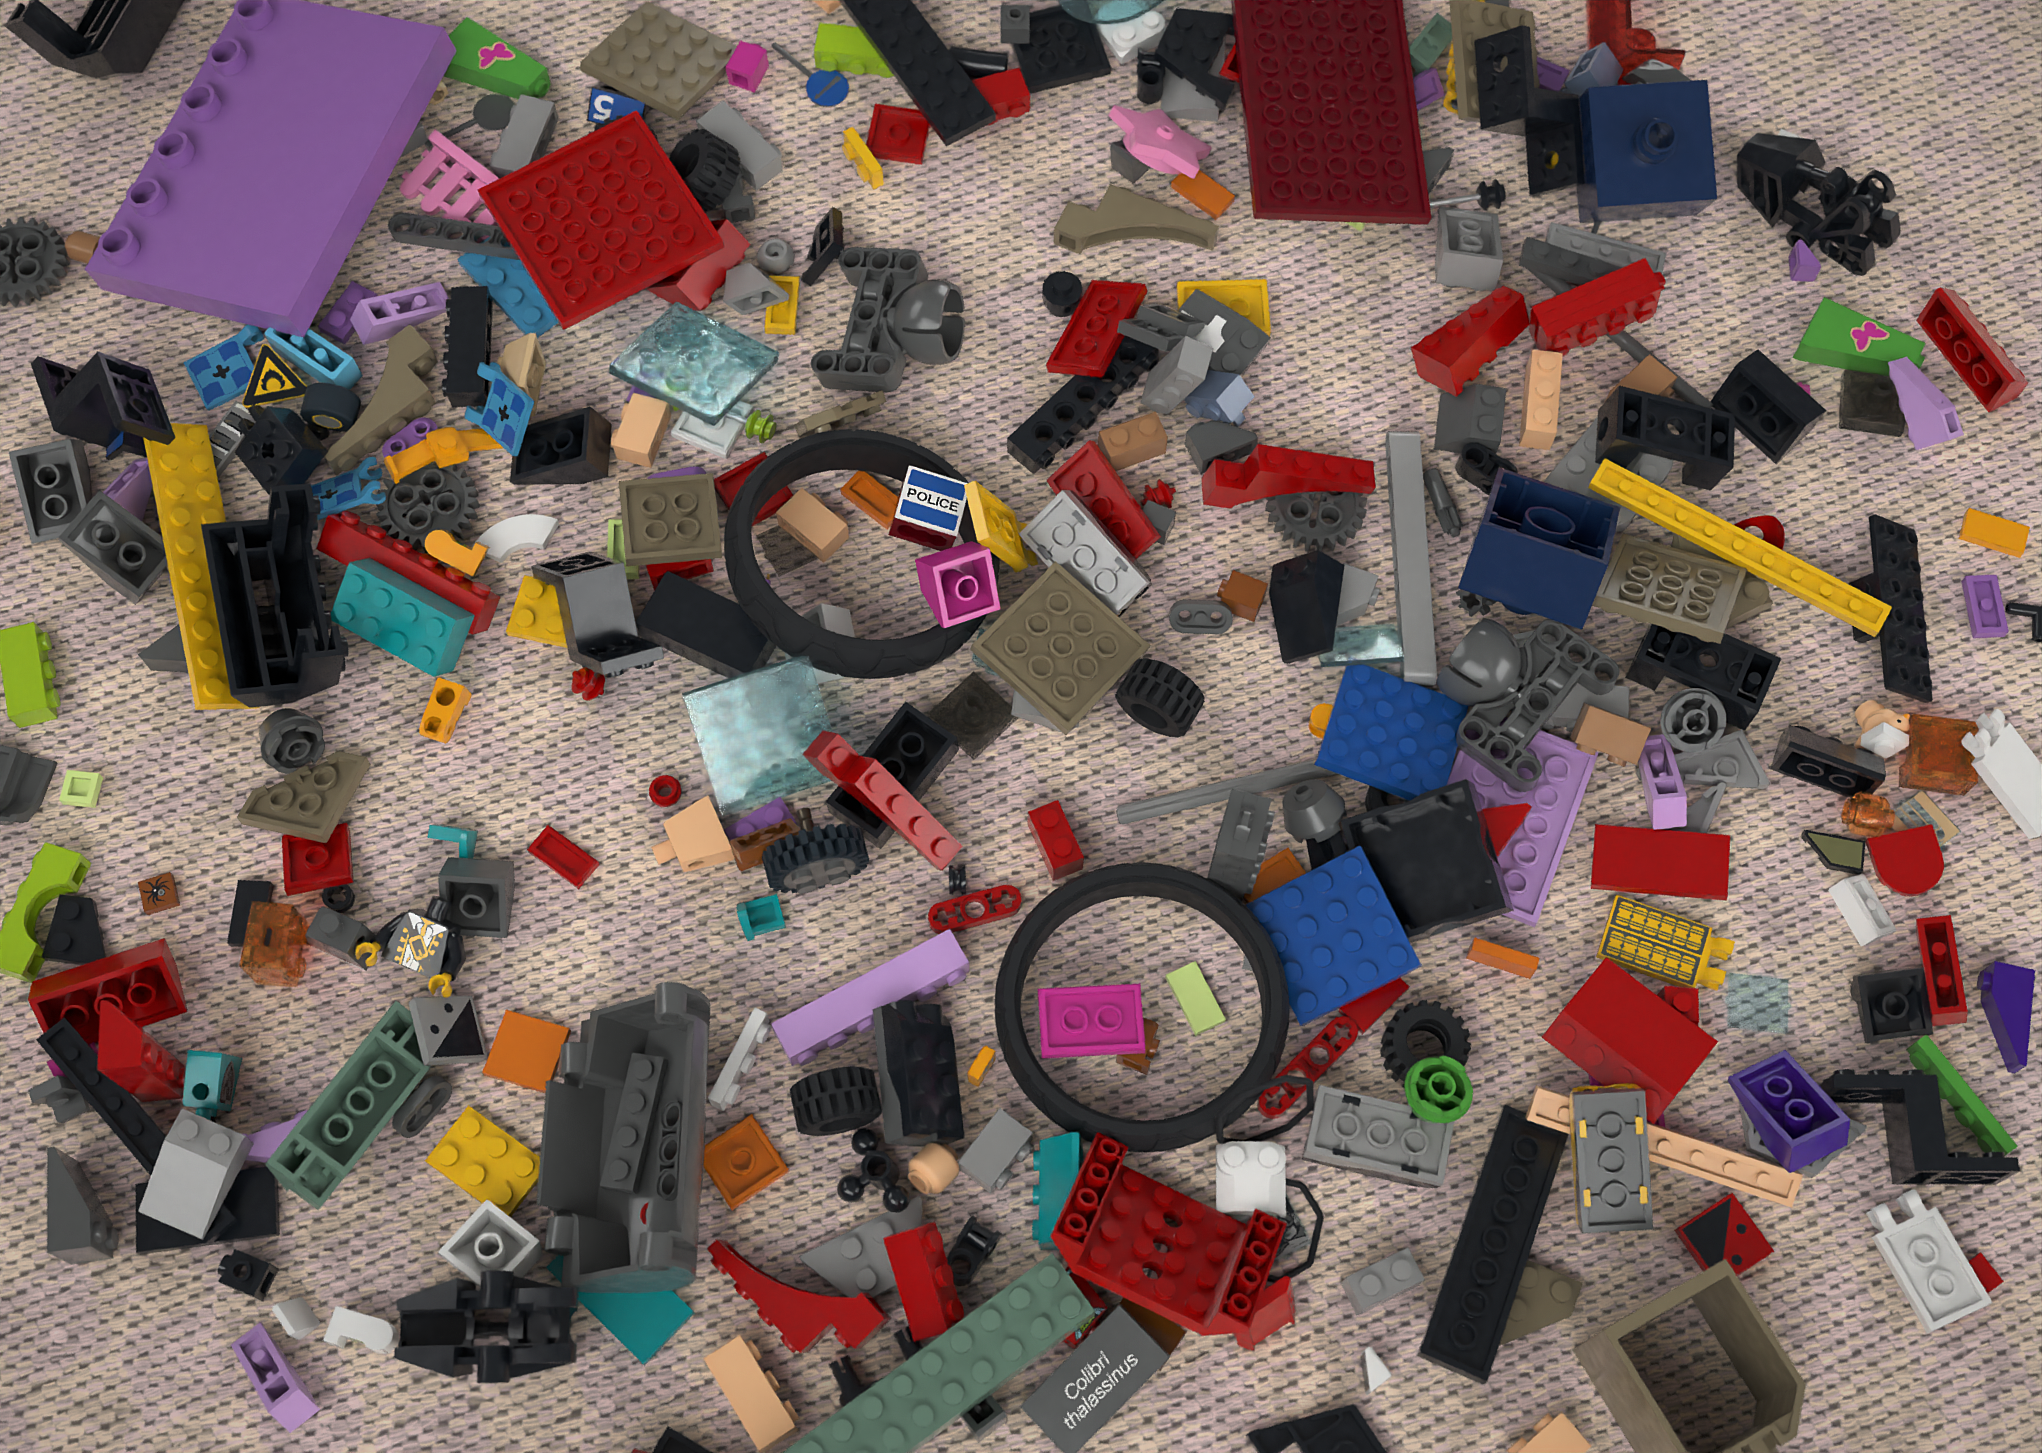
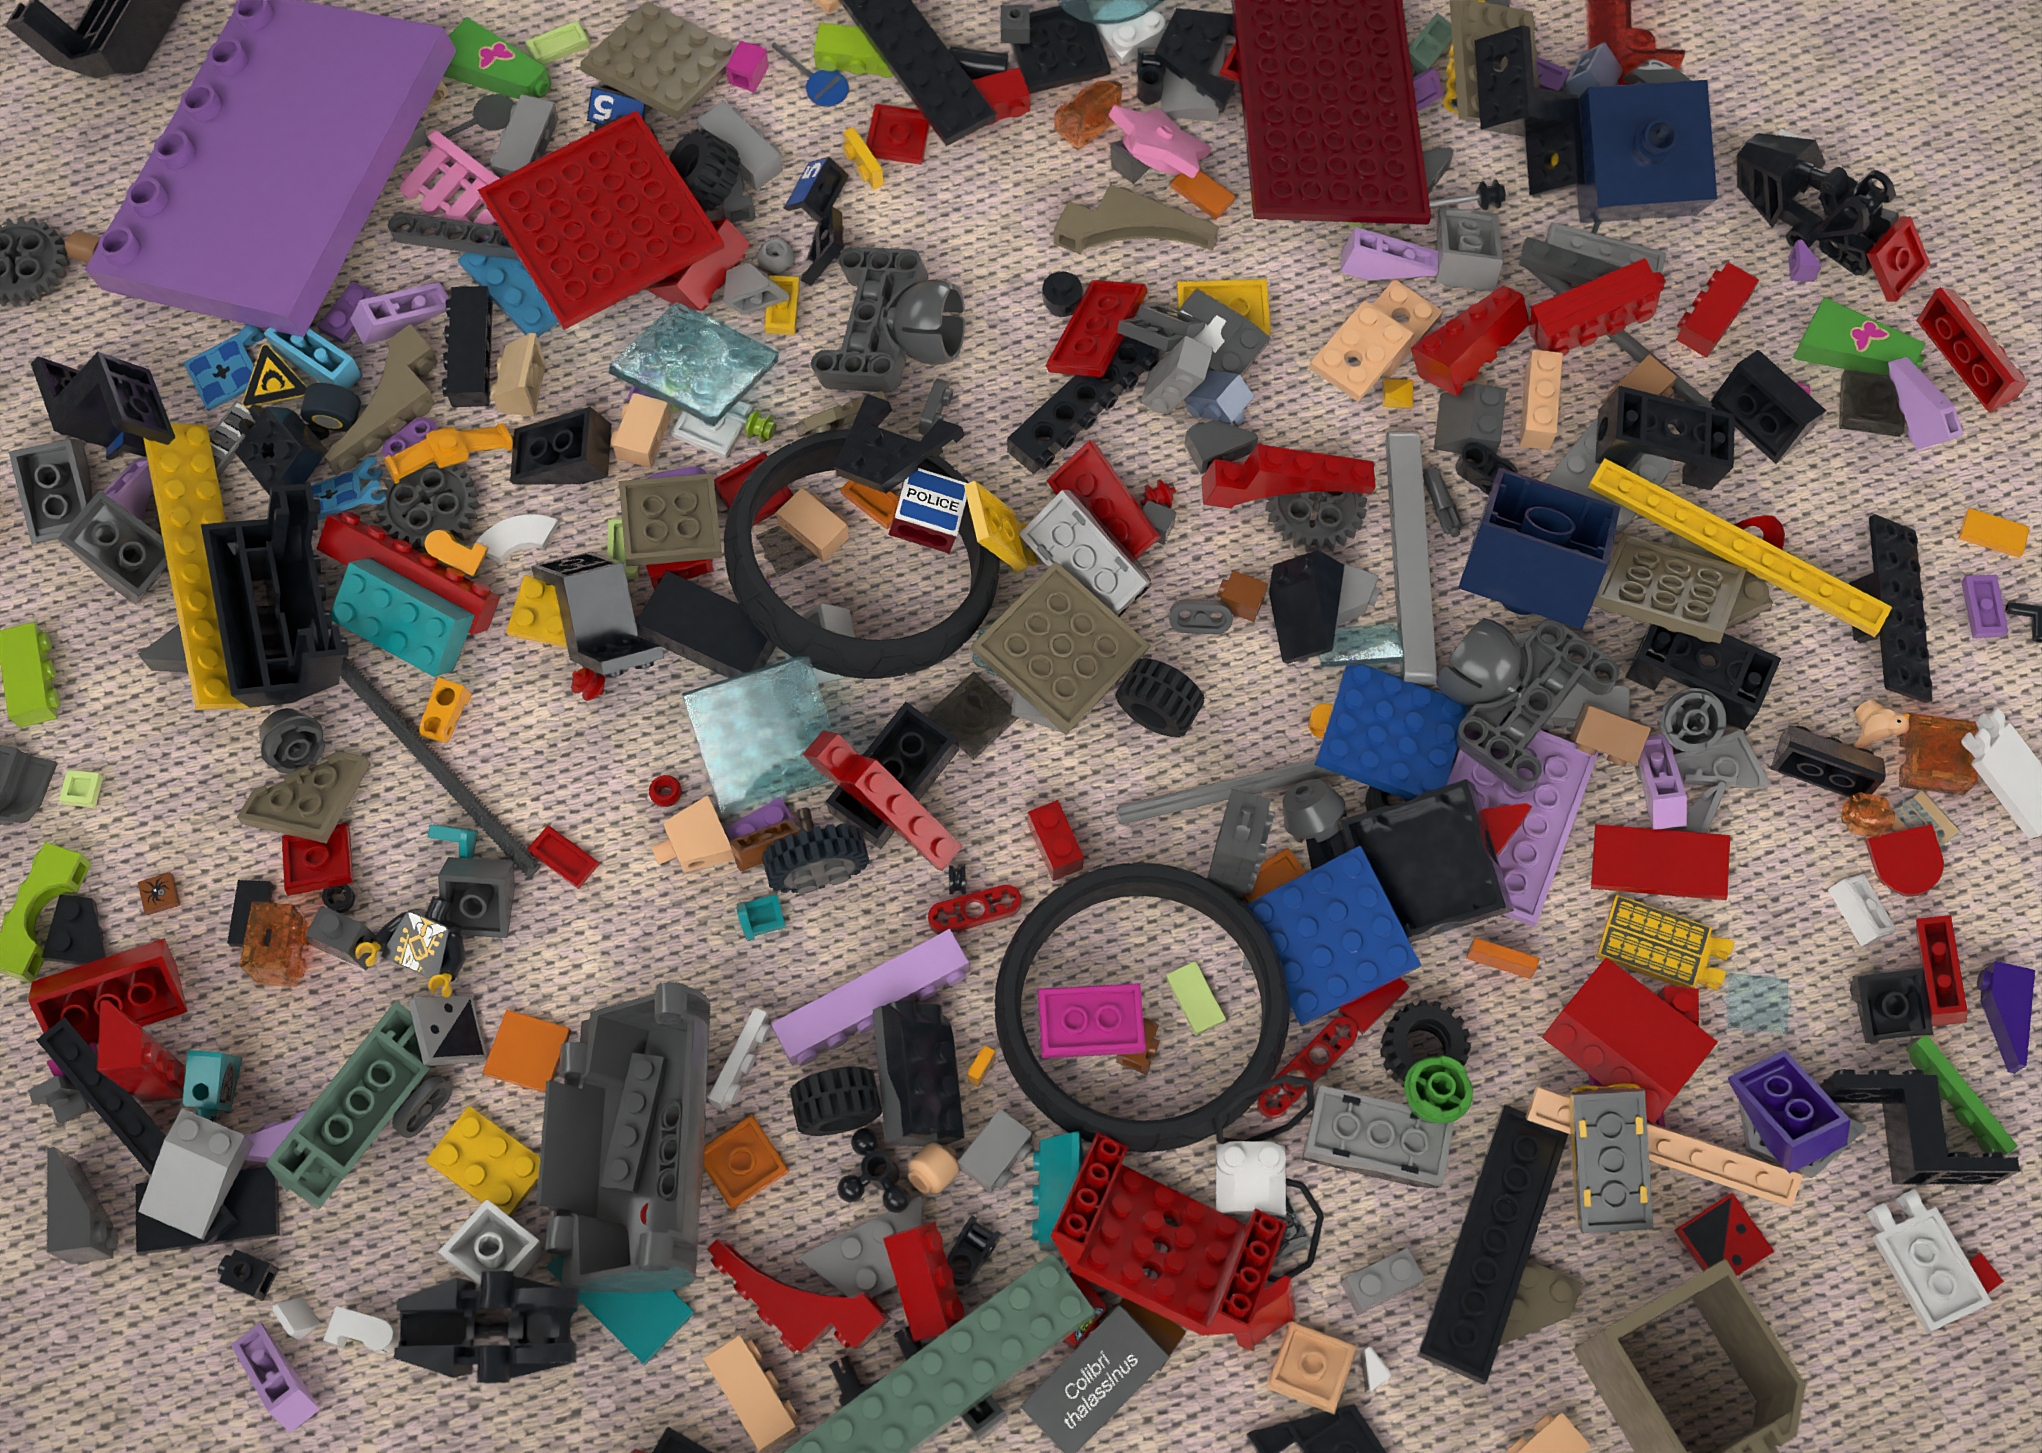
(439, 770): none -> dark grey axle
(505, 411): dark azure flag -> none
(558, 43): none -> yellowish green tile
(817, 188): none -> black panel
(883, 457): none -> black wing
(938, 398): none -> dark grey plate
(959, 583): dark pink slope -> none
(1087, 113): none -> clear orange slope
(1133, 441): medium nougat brick -> none
(1312, 1367): none -> light nougat tile
(1375, 340): none -> light nougat bracket
(1384, 257): none -> lavender slope
(1397, 393): none -> yellow slope
(1471, 603): dark grey gear -> none
(1716, 309): none -> red brick
(1837, 851): olive tile -> none
(1884, 740): white plate -> none
(1898, 258): none -> red plate

